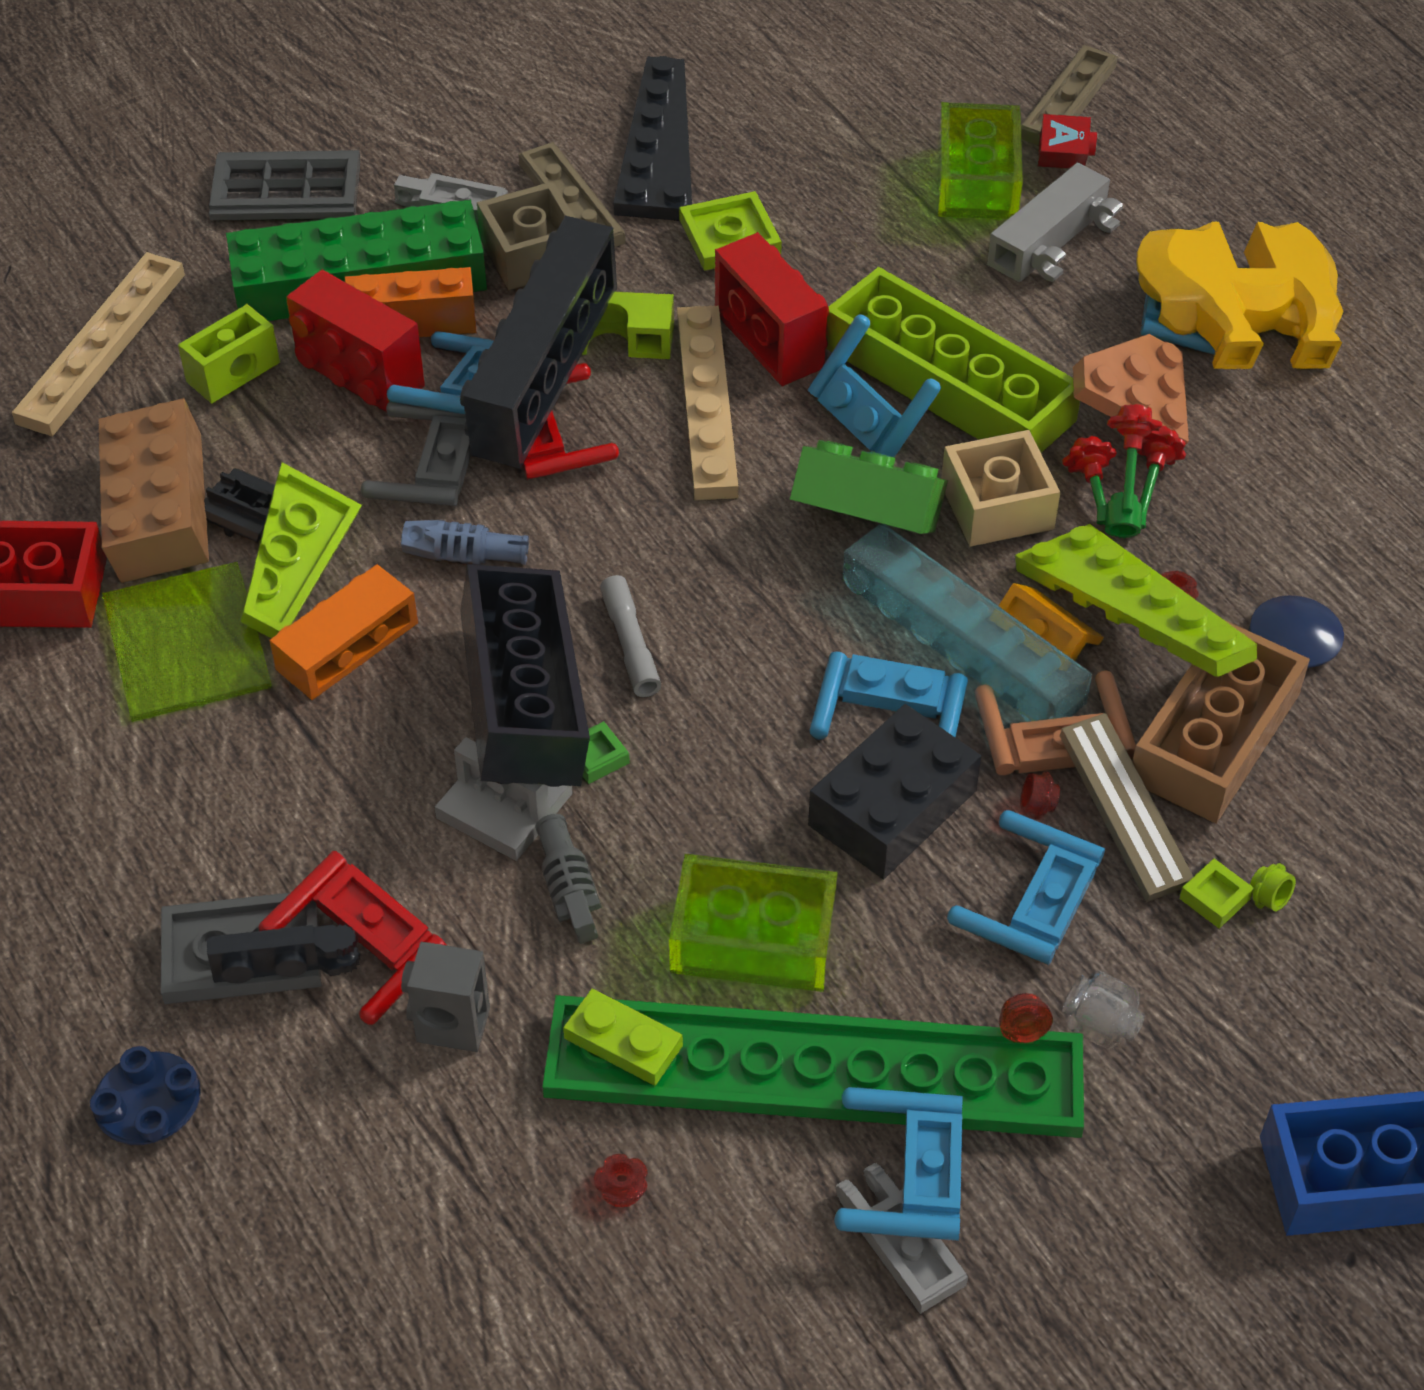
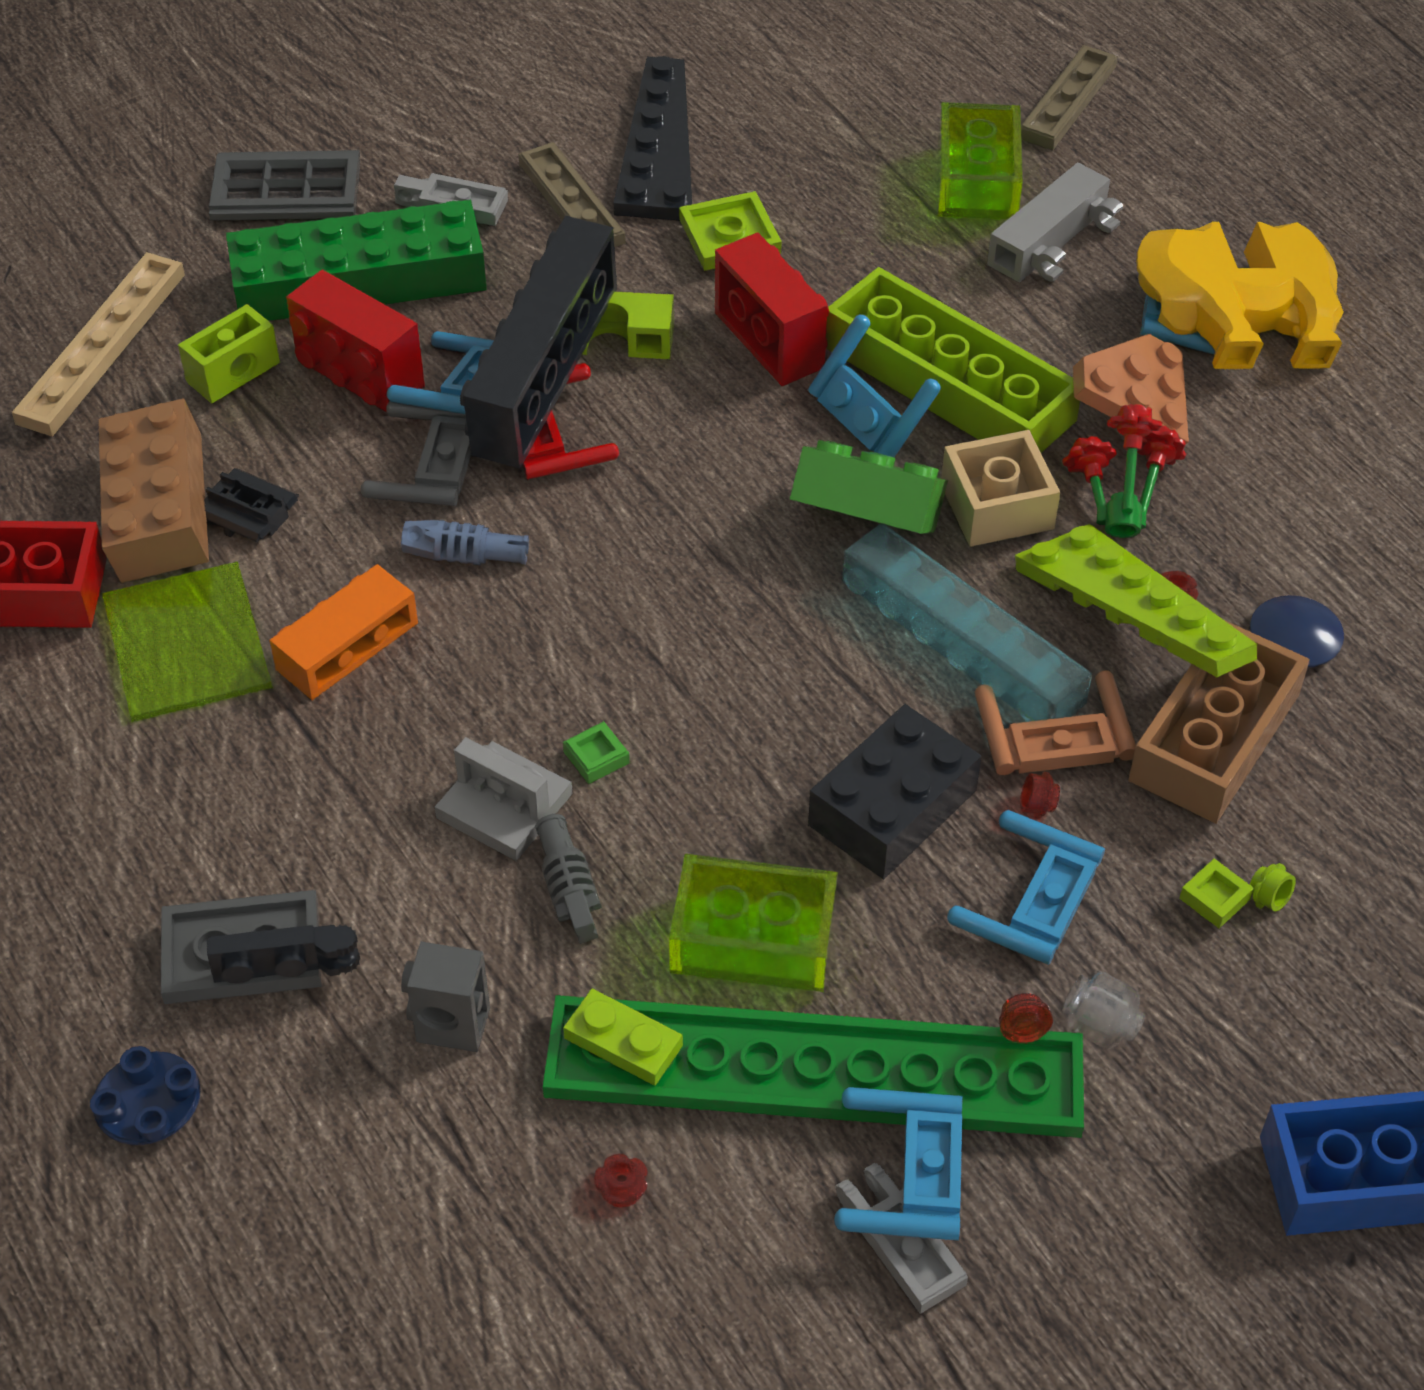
(295, 548): lime wing -> none
(376, 917): red plate -> none
(431, 298): orange brick -> none
(517, 229): dark tan brick -> none
(523, 677): black brick -> none
(637, 656): light grey piece -> none
(707, 403): tan plate -> none
(888, 687): dark azure plate -> none
(1049, 620): light orange panel -> none
(1065, 141): red brick -> none
(1126, 807): dark tan tile -> none

